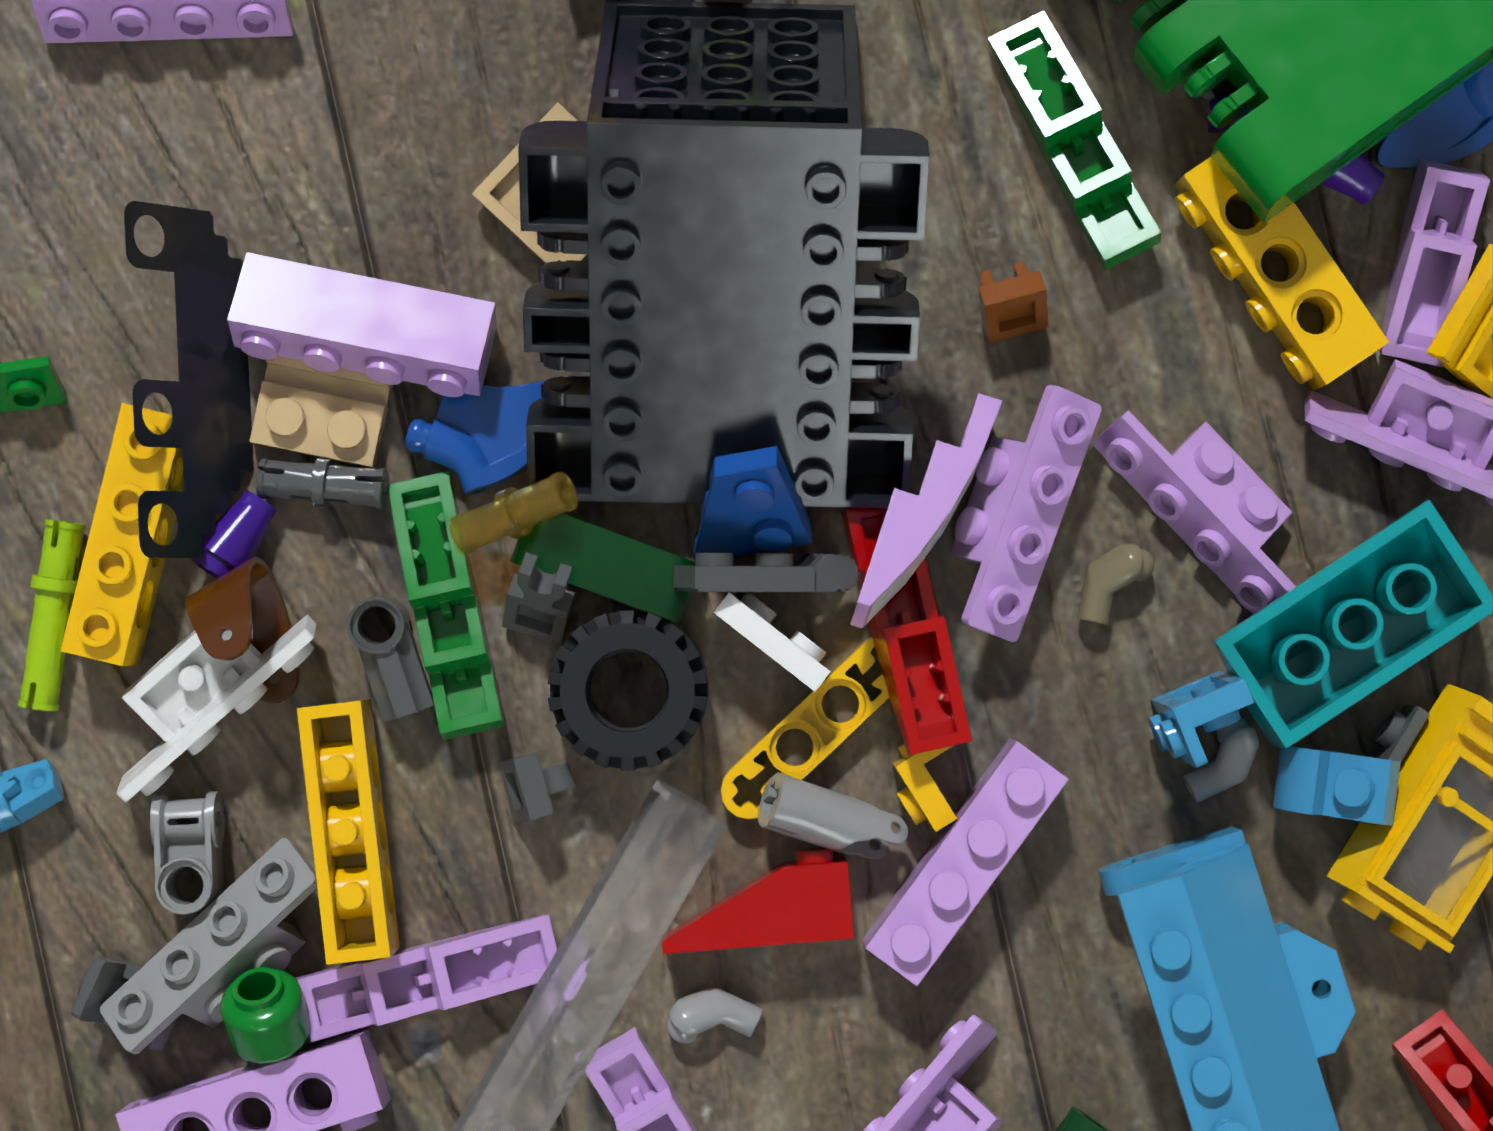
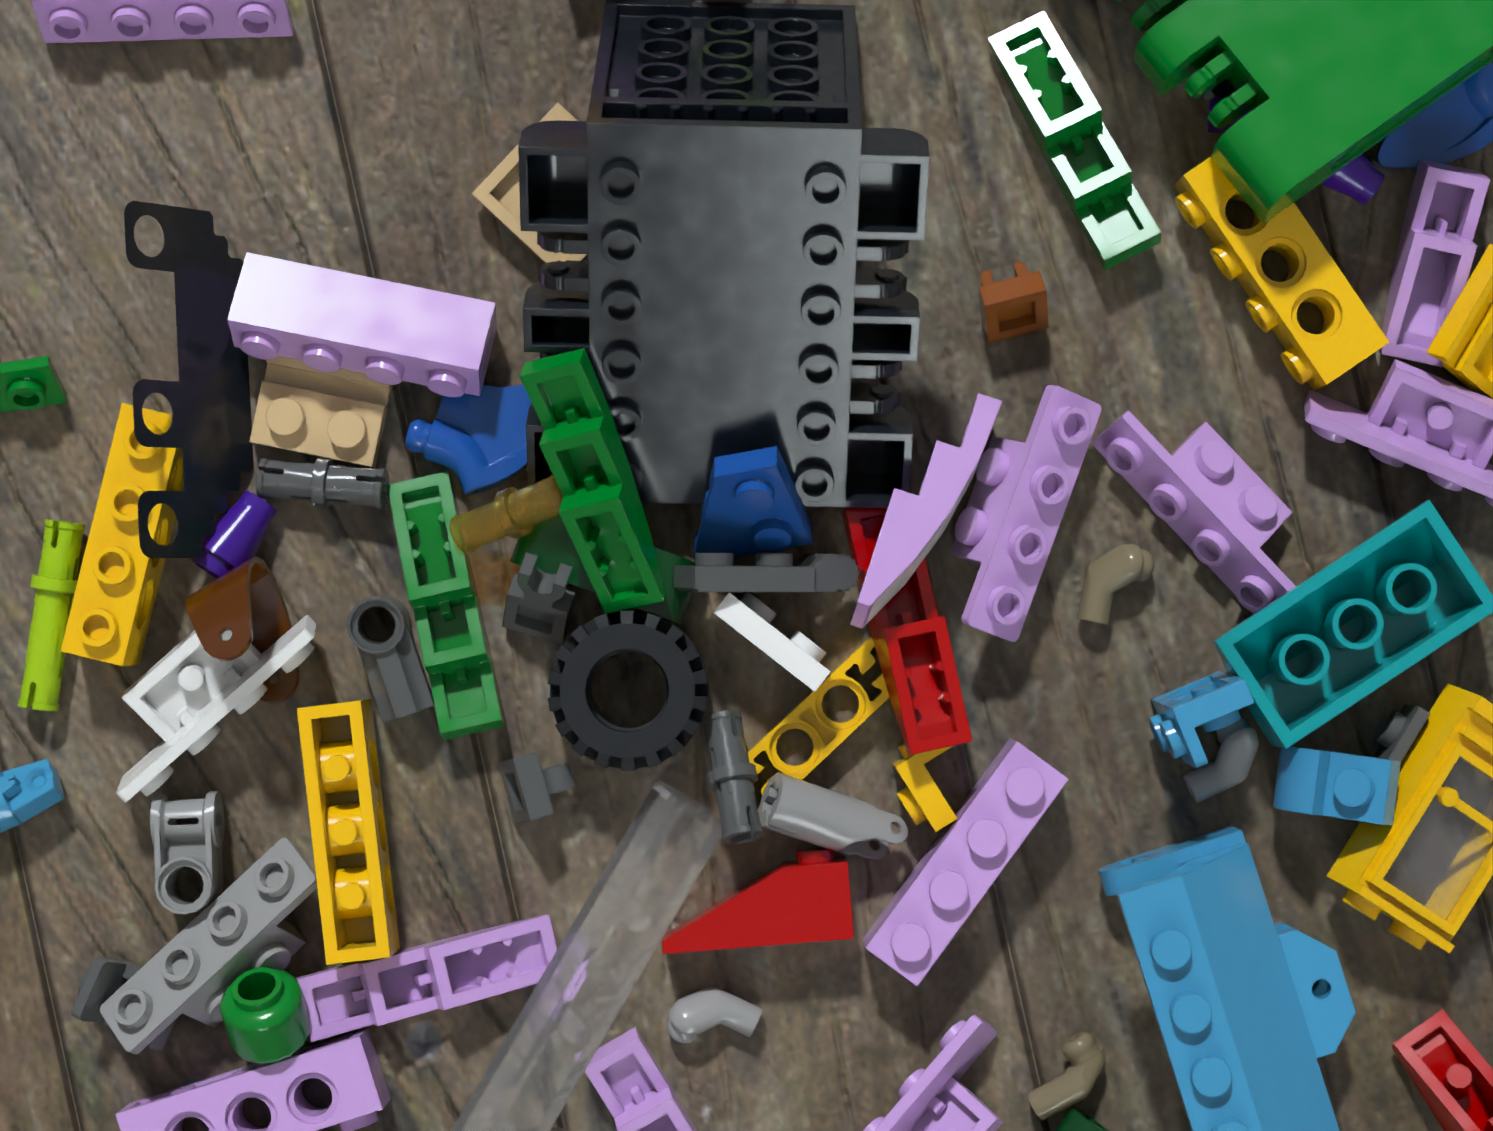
(595, 481): none -> green slope
(732, 777): none -> dark grey pin
(1075, 1082): none -> dark tan arm

